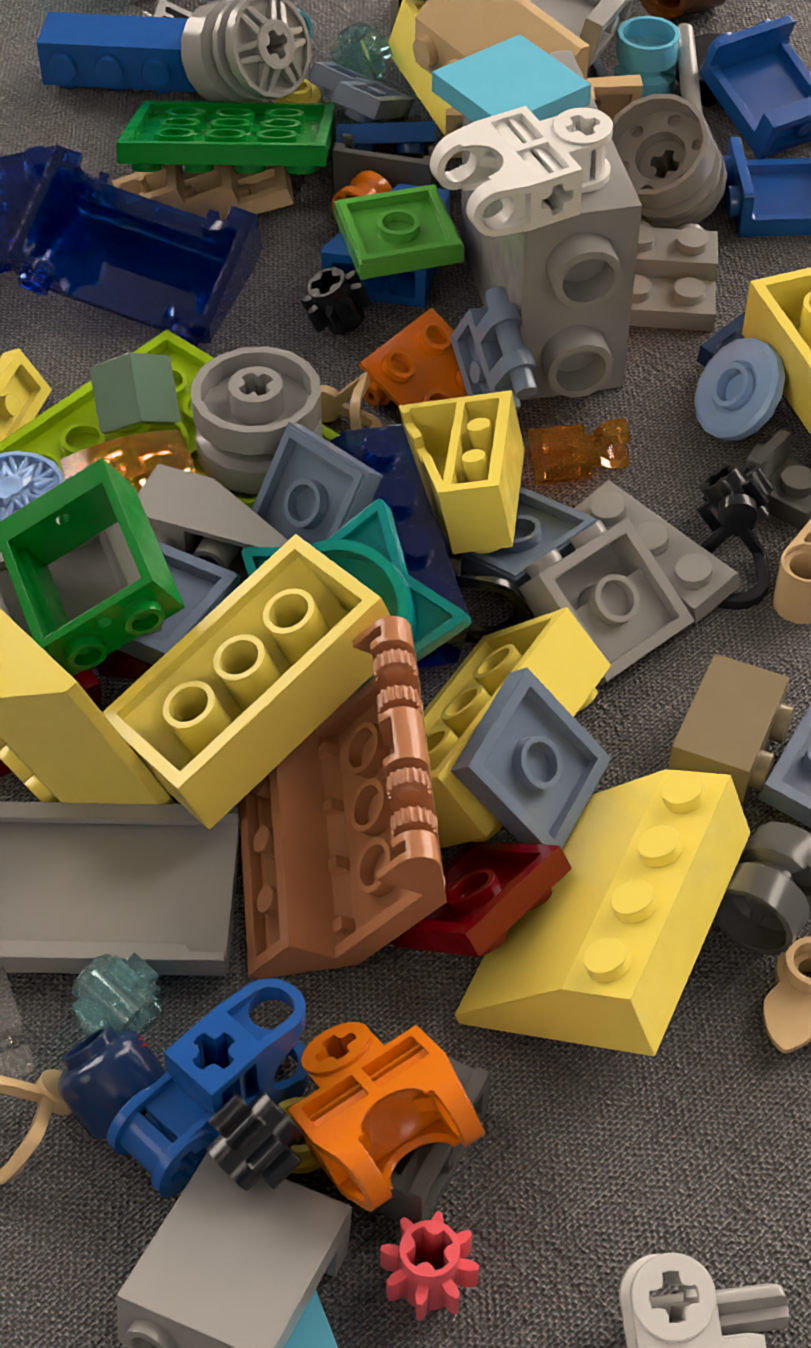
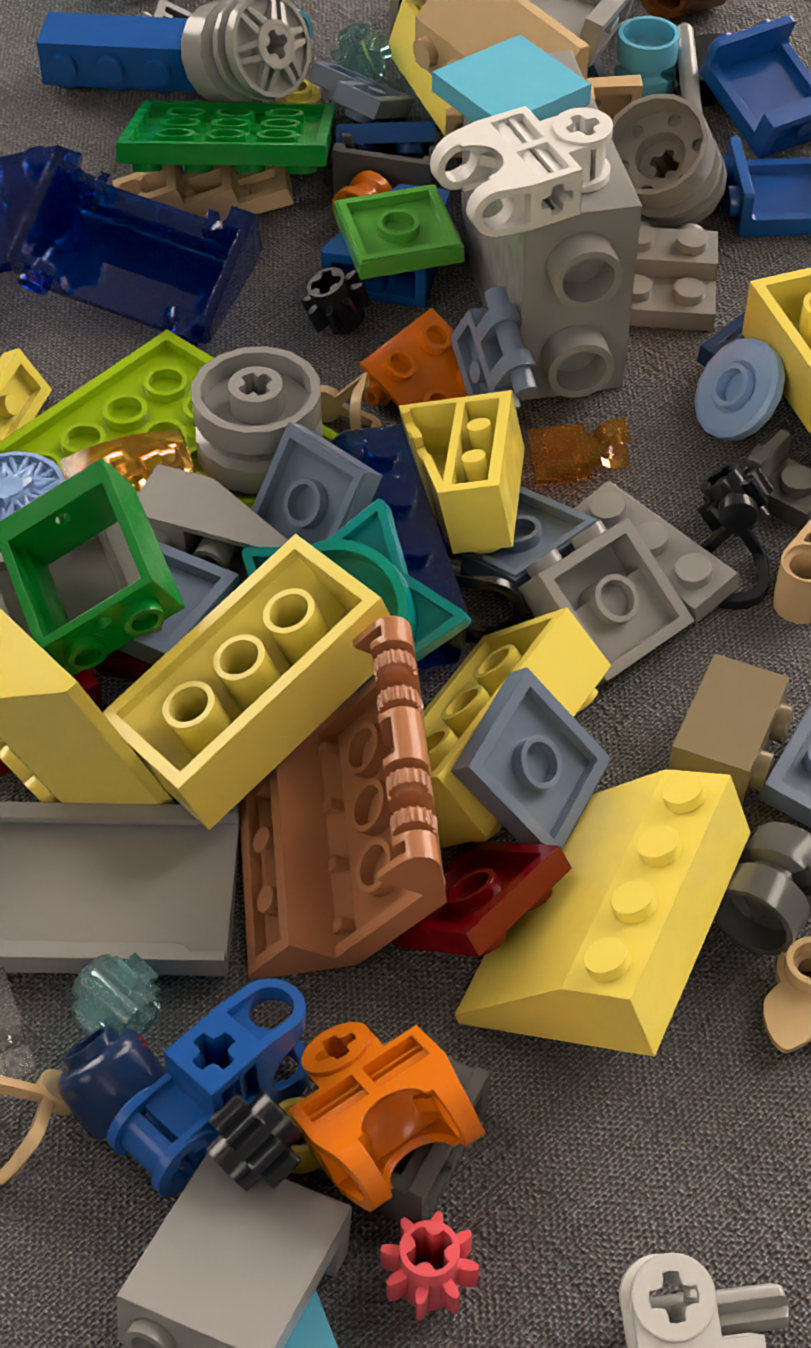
(134, 392): sand green panel -> none

